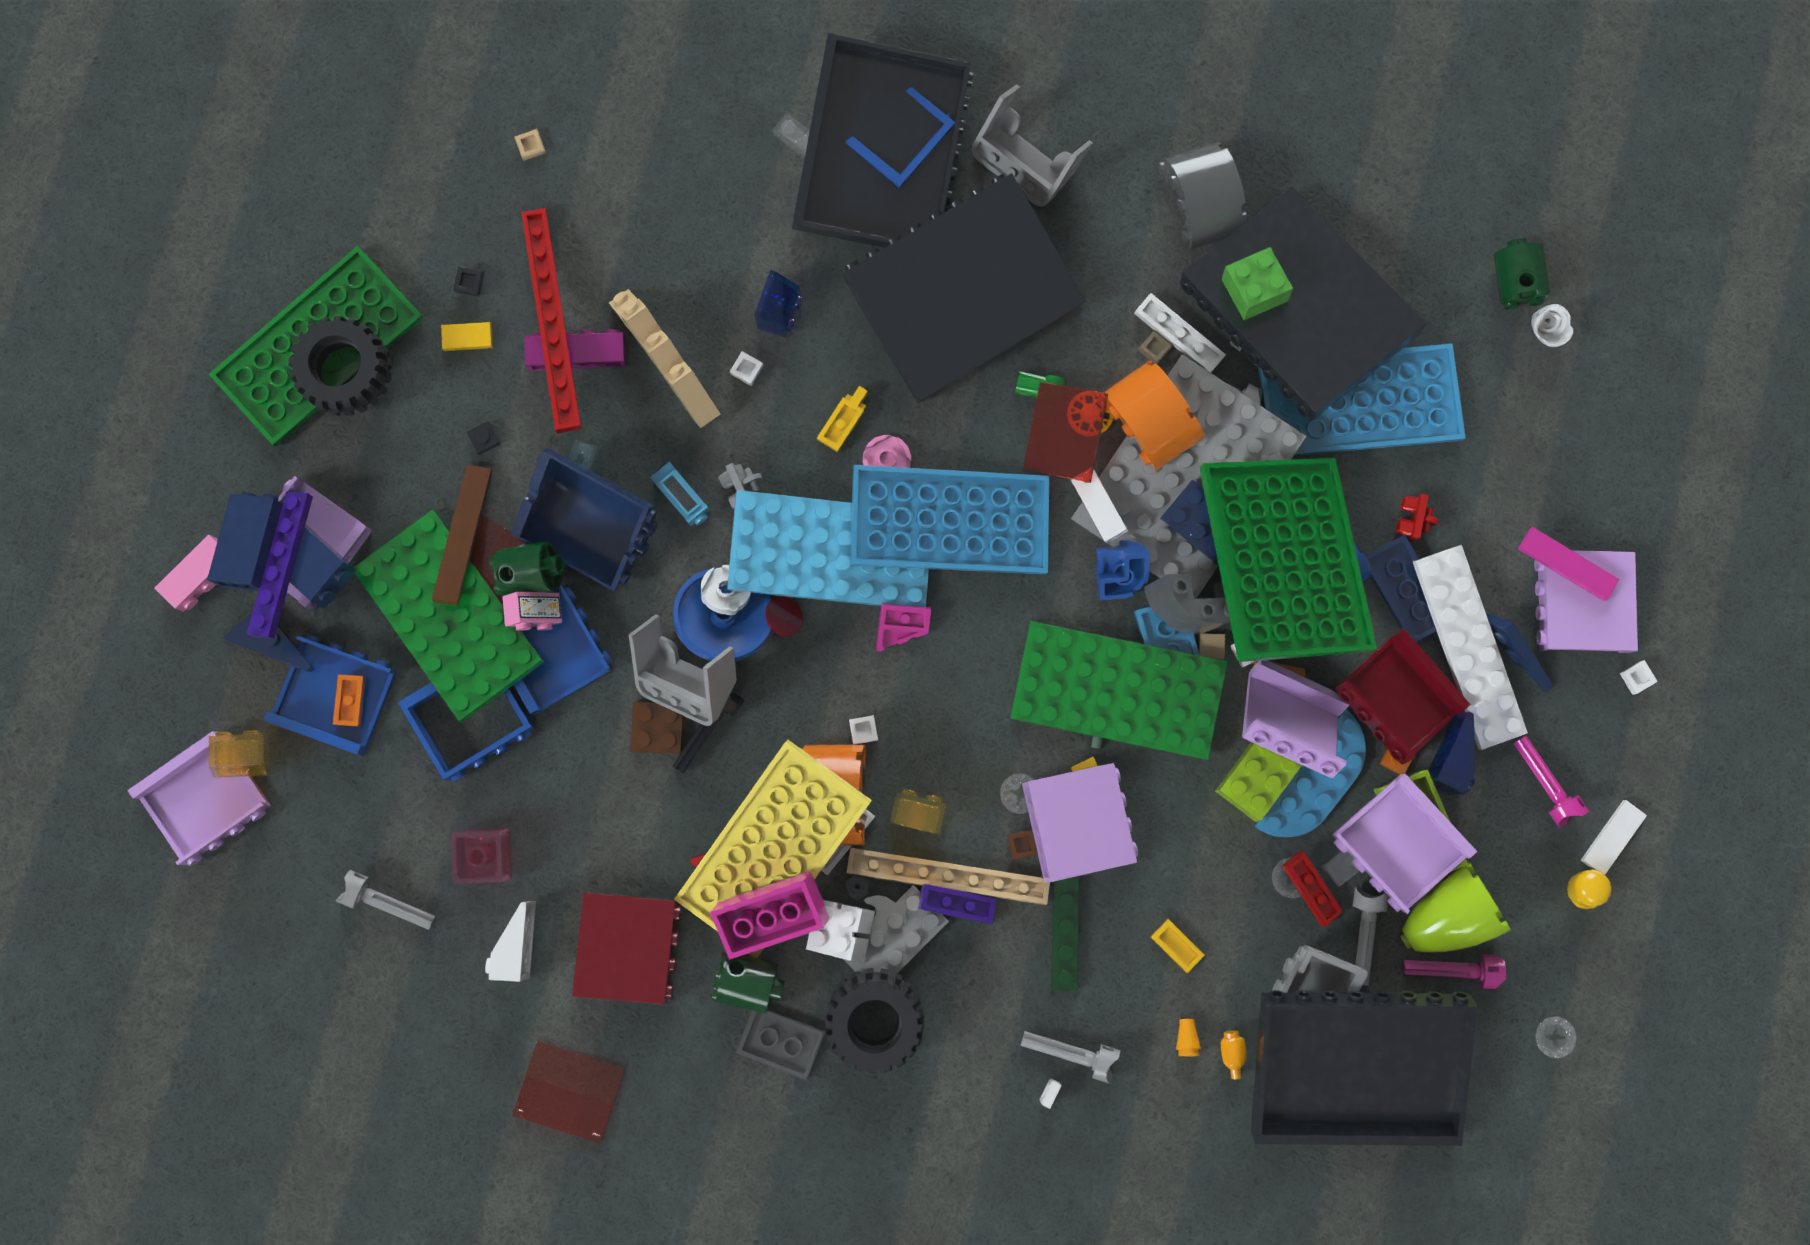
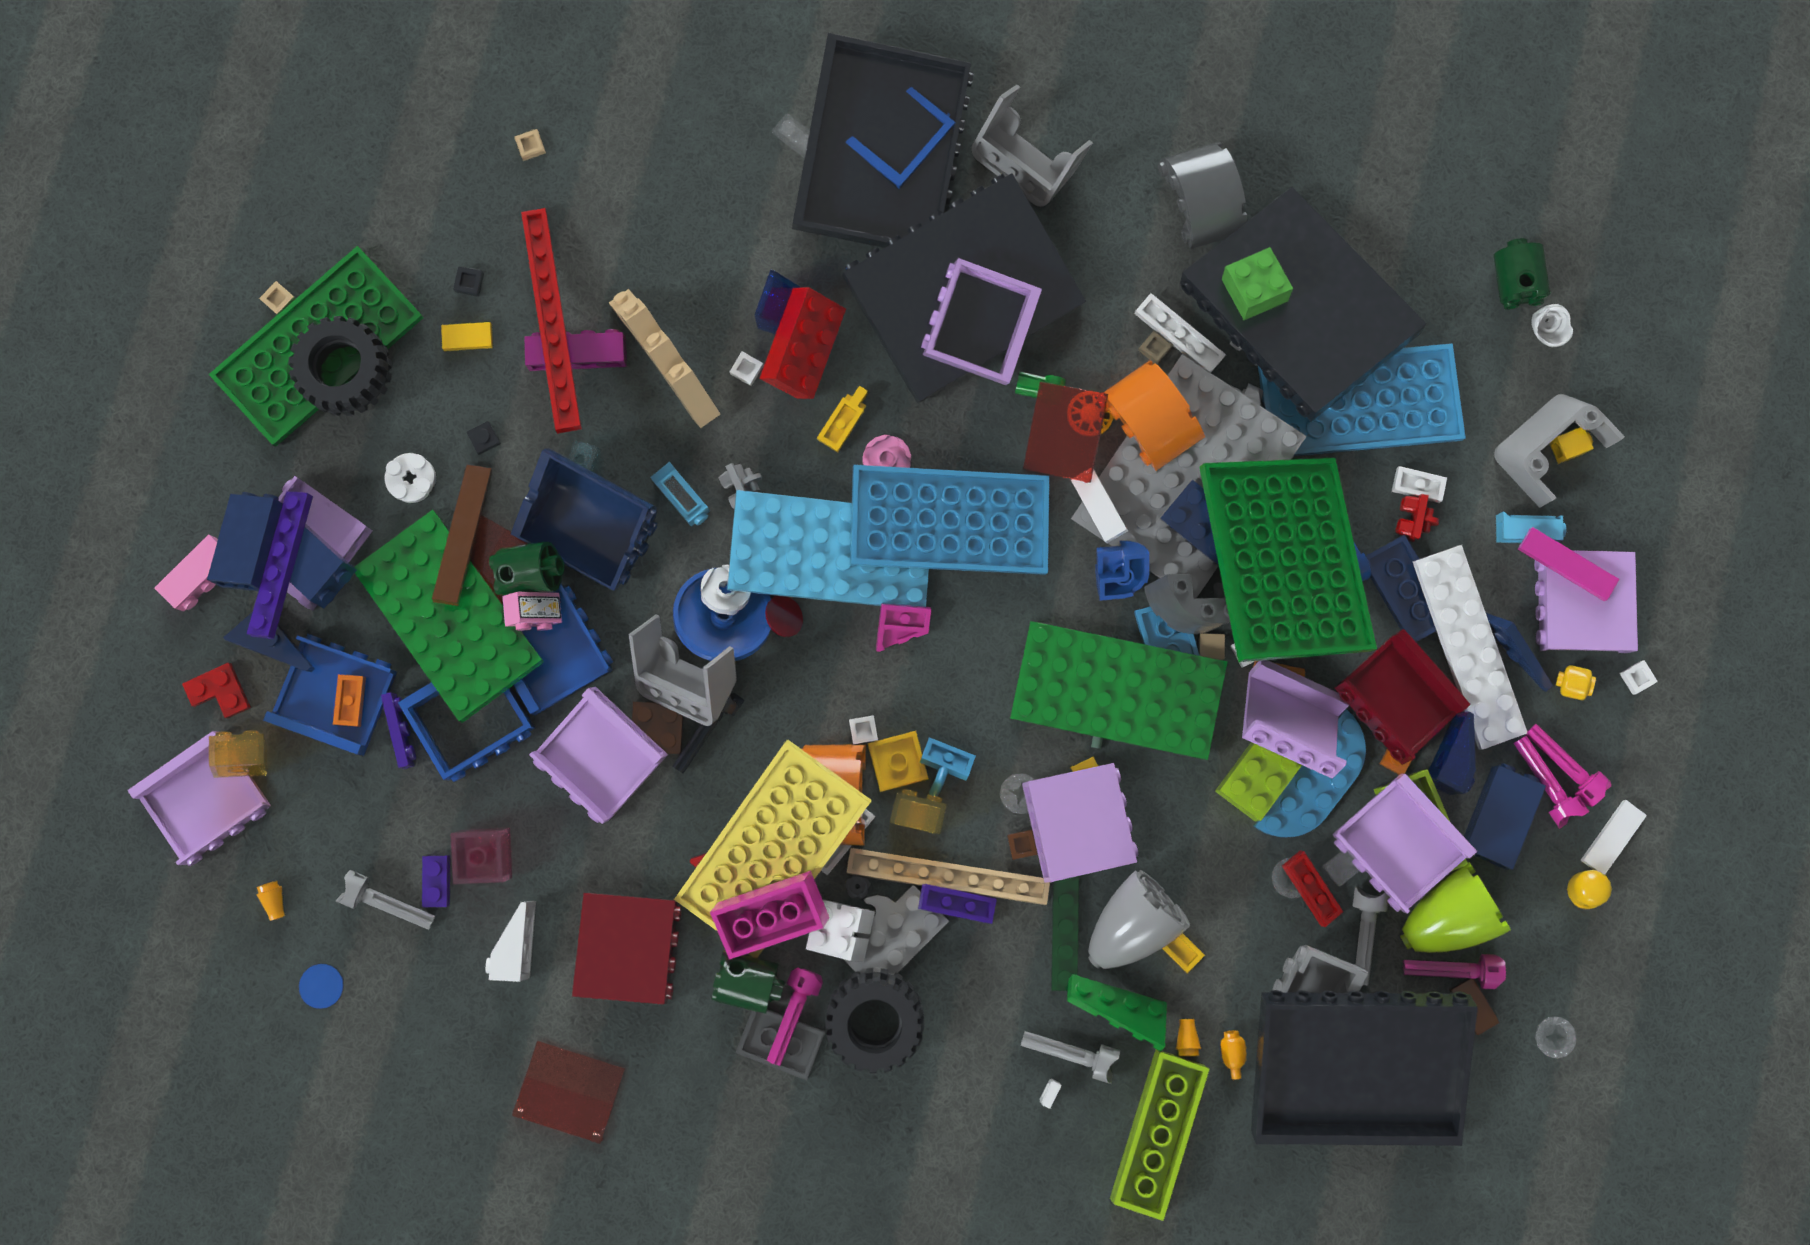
(218, 683): none -> red plate
(271, 899): none -> light orange cone
(277, 298): none -> tan plate
(321, 986): none -> blue piece
(399, 731): none -> dark purple plate
(421, 486): none -> white plate
(436, 881): none -> dark purple plate
(598, 756): none -> lavender panel
(802, 343): none -> red brick
(804, 984): none -> dark pink piece
(897, 761): none -> yellow tile
(947, 761): none -> dark azure plate
(1032, 295): none -> lavender window
(1122, 1008): none -> green wing
(1135, 923): none -> light grey cylinder
(1159, 1134): none -> lime brick
(1415, 482): none -> white plate
(1485, 1015): none -> reddish brown tile
(1503, 815): none -> dark blue brick
(1515, 527): none -> medium azure window
(1521, 450): none -> light grey windscreen
(1571, 445): none -> yellow brick
(1576, 682): none -> yellow head
(1590, 788): none -> dark pink piece

